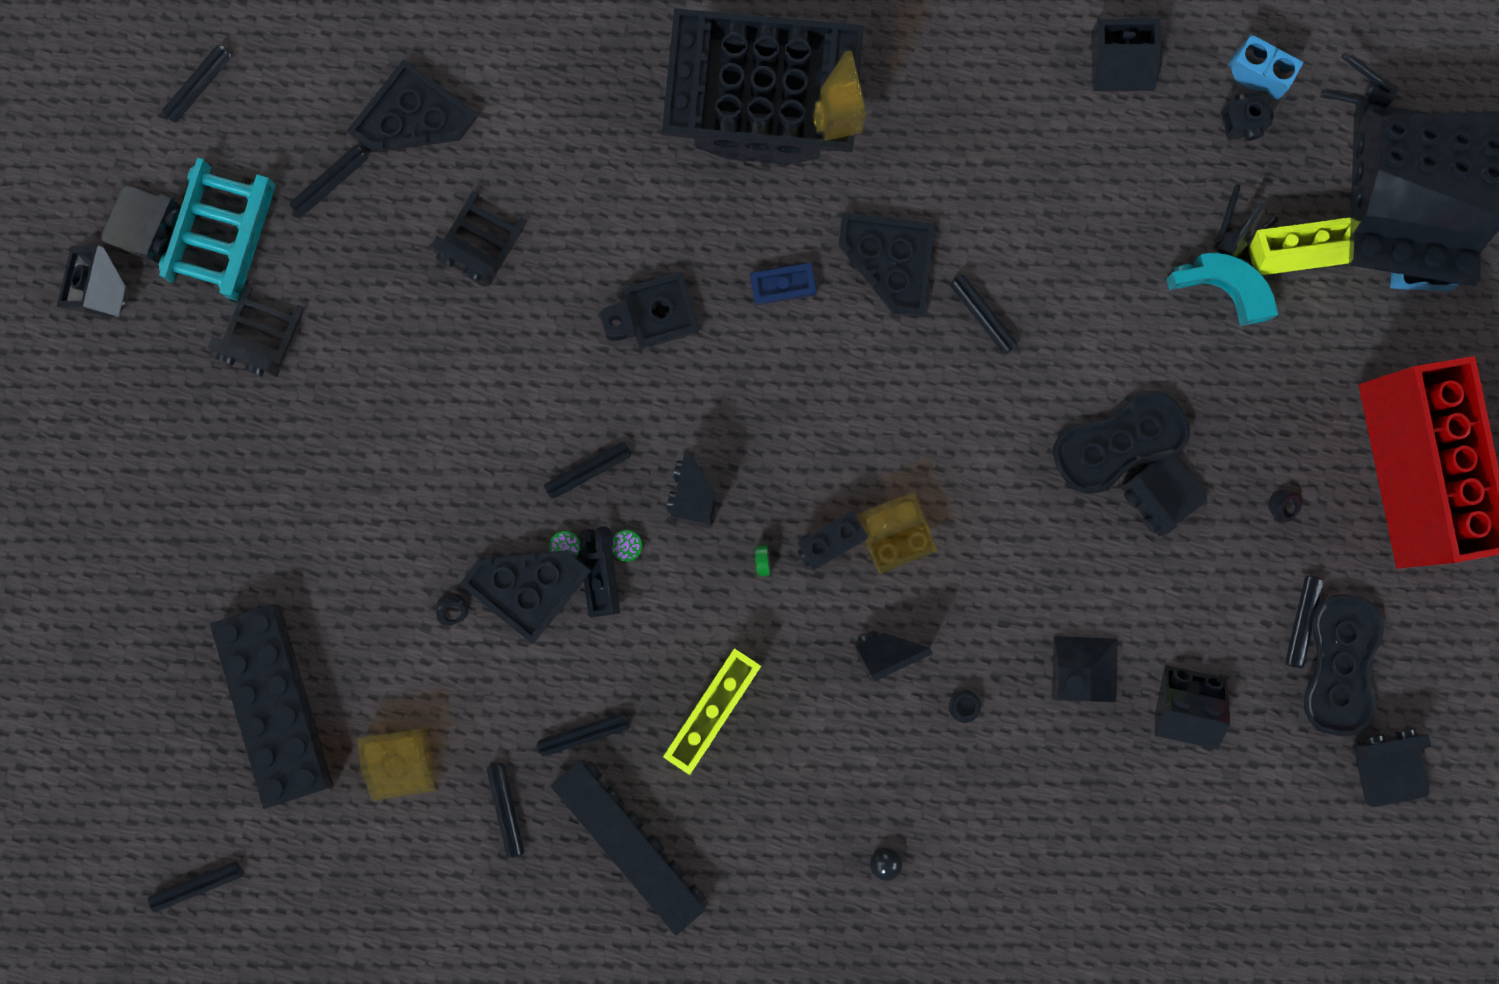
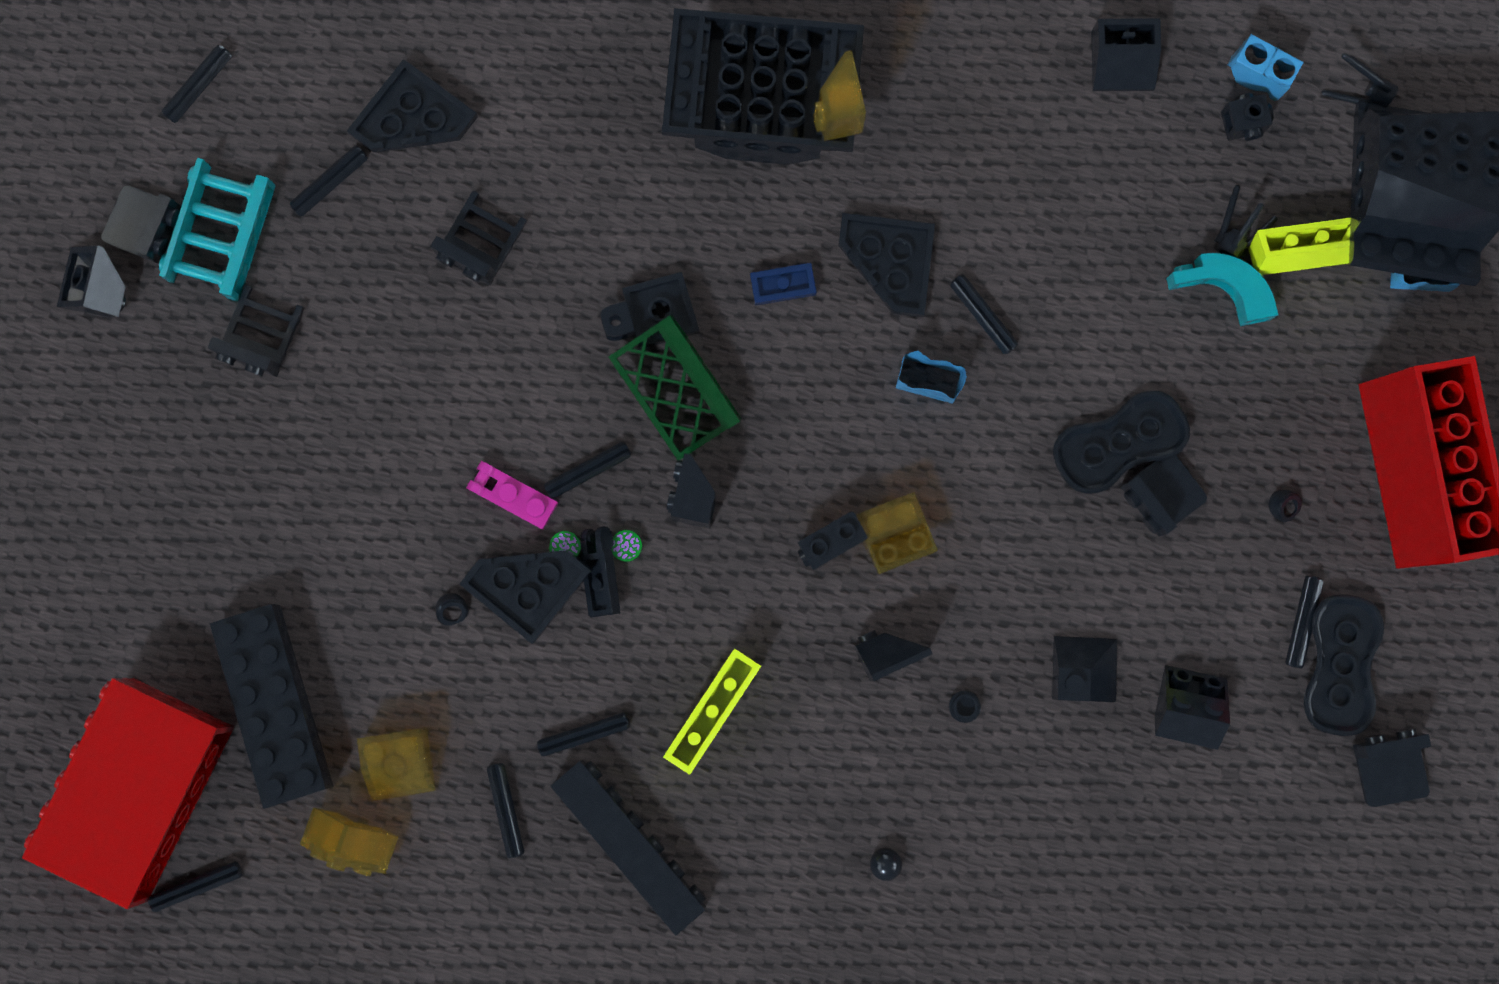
(127, 792): none -> red brick
(348, 843): none -> clear yellow brick
(513, 496): none -> dark pink plate
(698, 373): none -> dark green fence
(762, 560): green tile -> none
(919, 357): none -> dark azure piece

